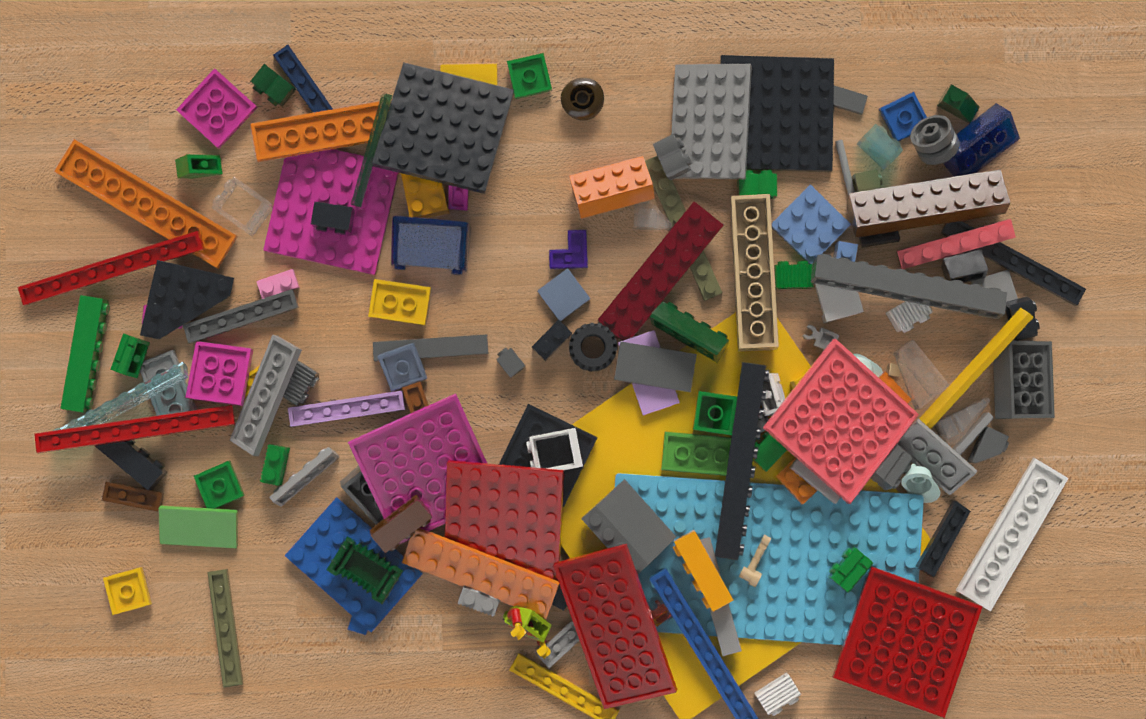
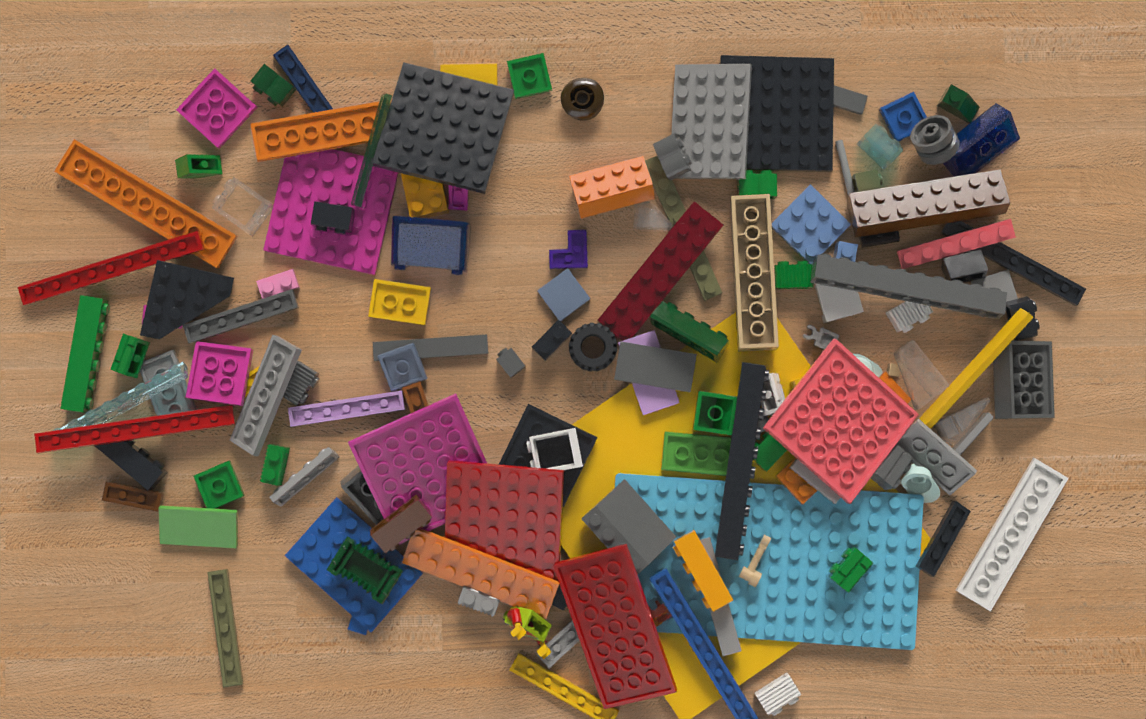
(127, 590): yellow plate -> none
(907, 642): red plate -> none
(988, 445): dark grey slope -> none

